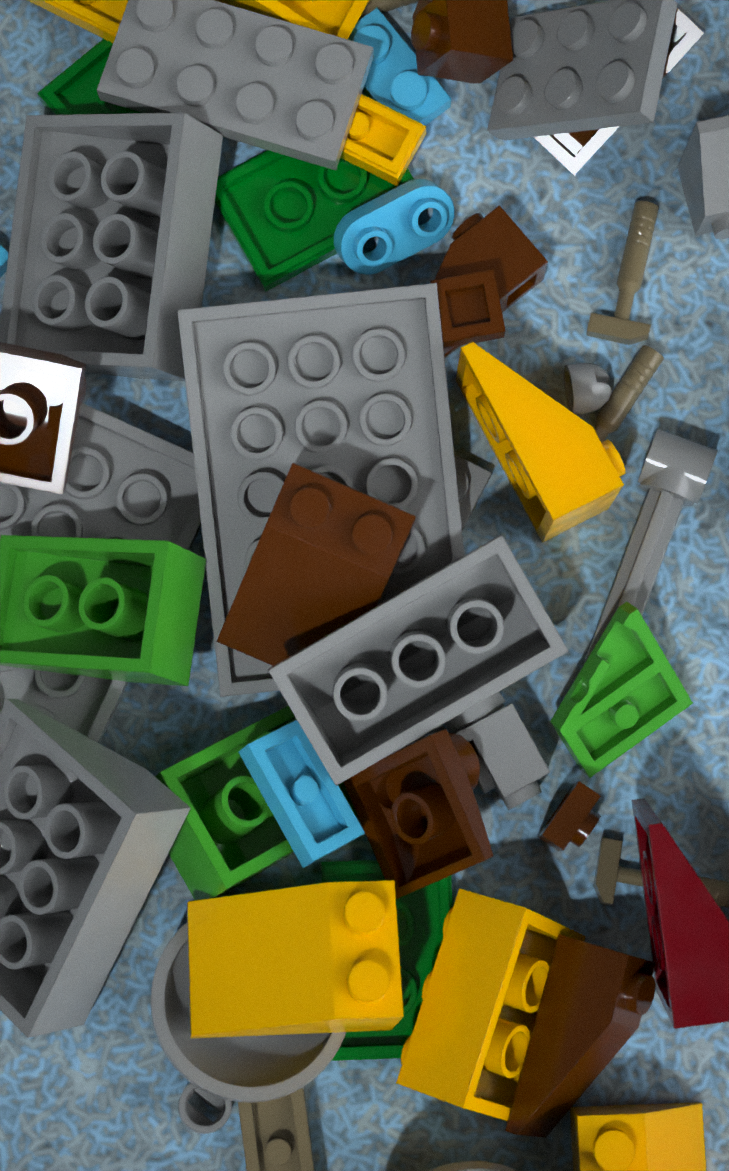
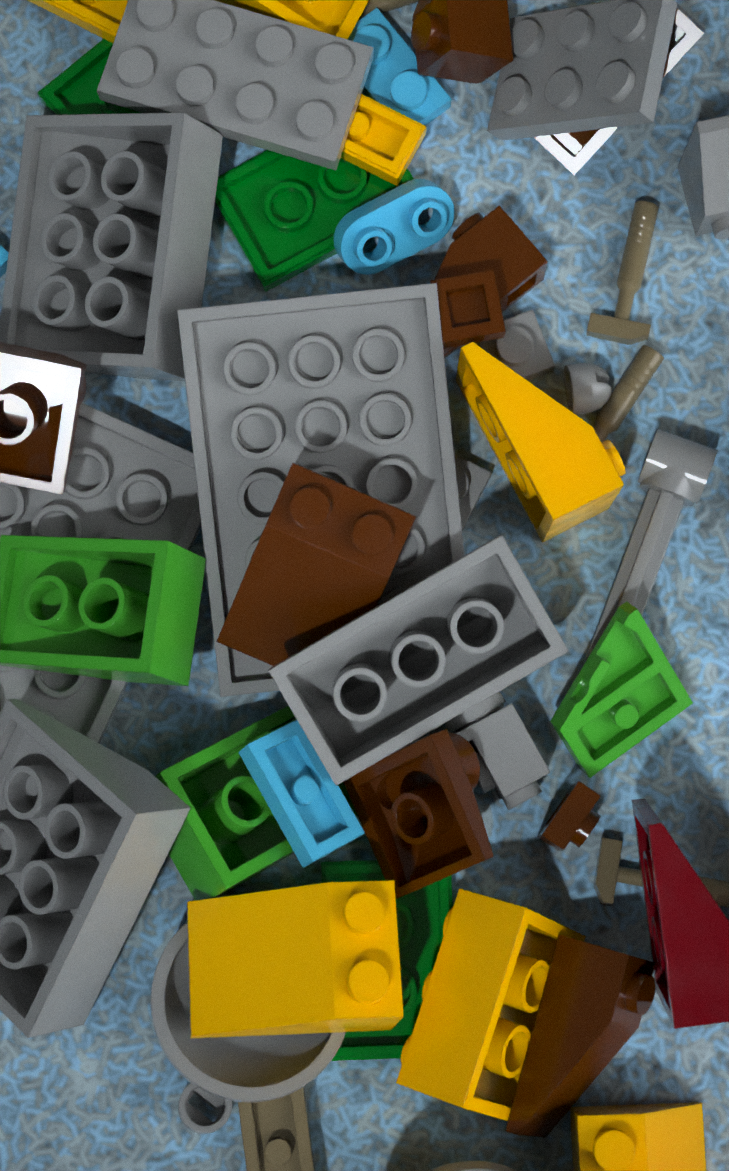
(522, 347): none -> light grey plate

